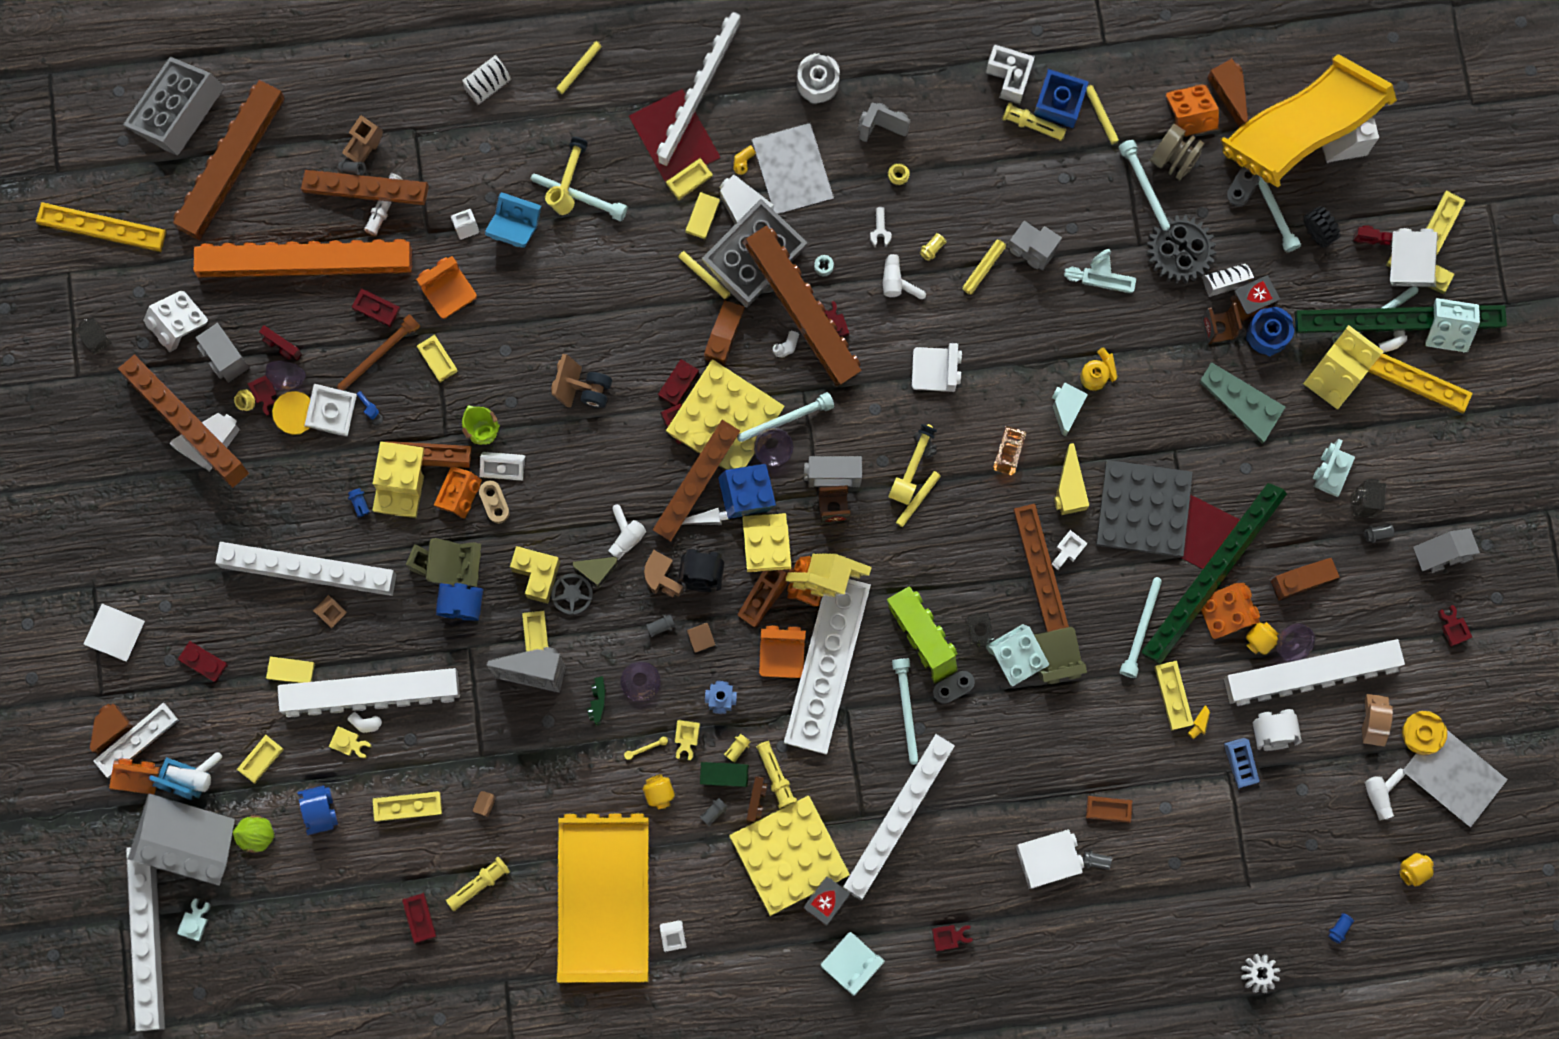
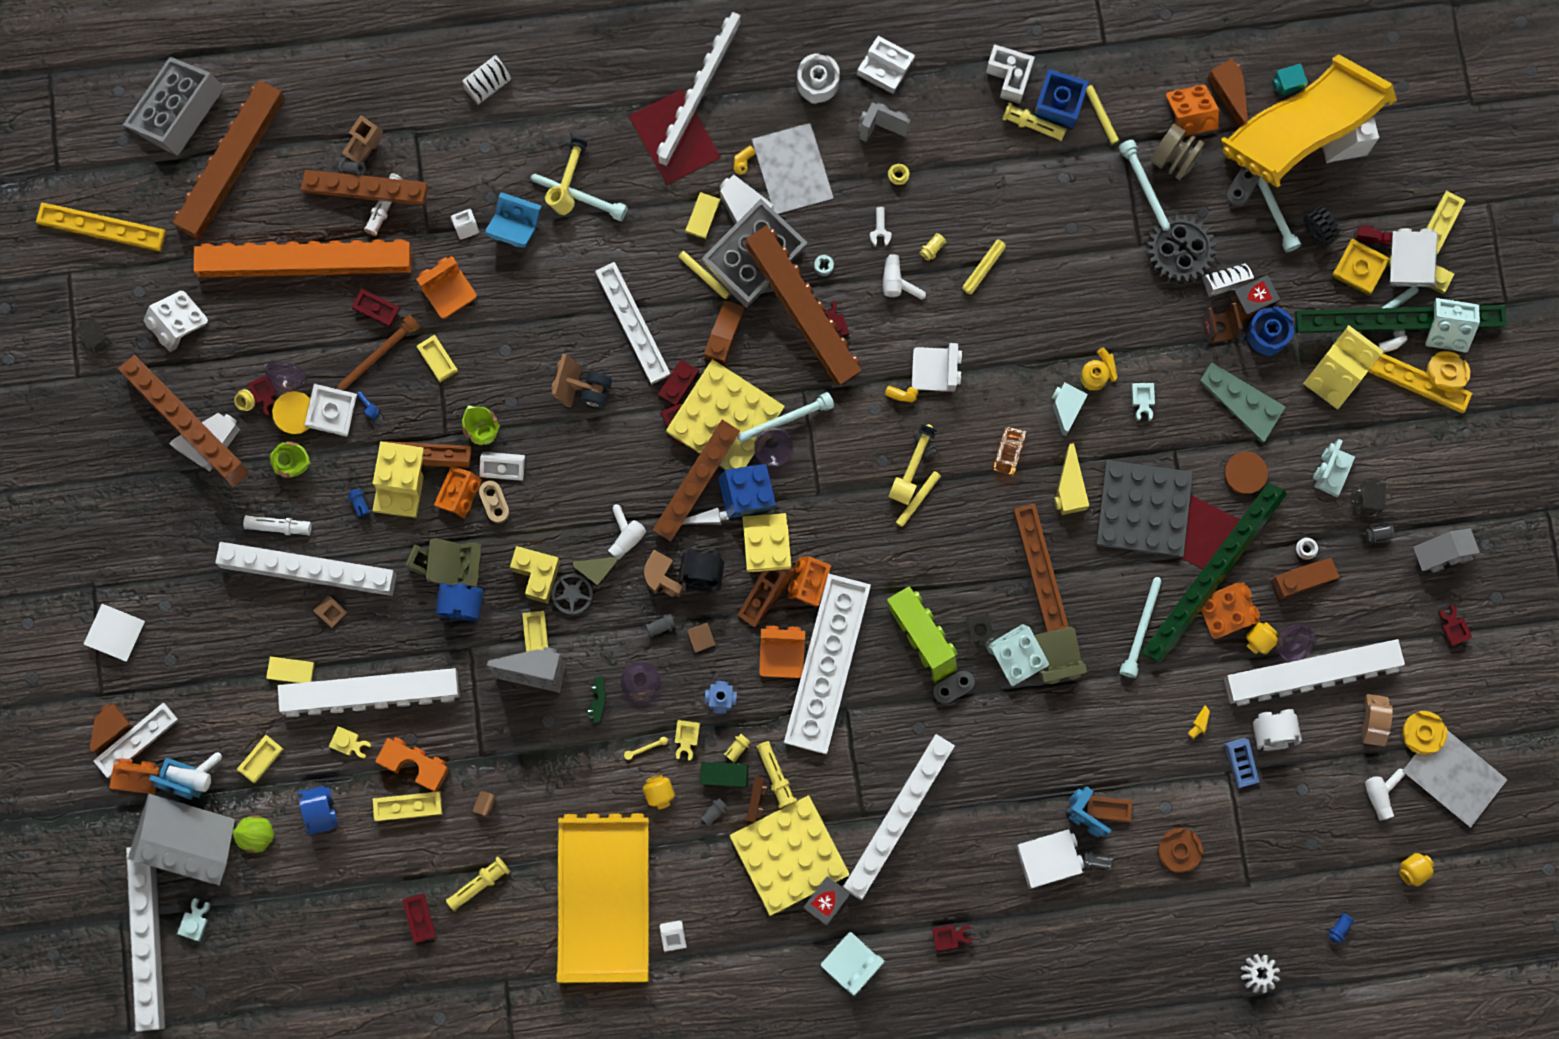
(202, 661): dark red plate -> none
(224, 356): light grey brick -> none
(284, 526): none -> white pin
(286, 348): dark red plate -> none
(289, 459): none -> lime hair
(365, 725): white arm -> none
(396, 754): none -> orange arch
(578, 67): light yellow bar -> none
(632, 323): none -> white plate
(689, 179): light yellow tile -> none
(788, 347): white arm -> none
(828, 574): light yellow bracket -> none
(833, 471): light grey window -> none
(833, 494): reddish brown piece -> none
(885, 64): none -> white slope
(897, 394): none -> yellow arm
(901, 667): light aqua piece -> none
(1034, 245): light grey brick -> none
(1070, 548): white plate -> none
(1078, 801): none -> dark azure bracket
(1101, 275): light aqua piece -> none
(1143, 396): none -> light aqua plate
(1173, 695): light yellow plate -> none
(1180, 850): none -> dark orange tile
(1245, 473): none -> dark orange tile
(1289, 80): none -> teal brick
(1311, 544): none -> white plate
(1360, 267): none -> yellow plate
(1448, 371): none -> yellow tile

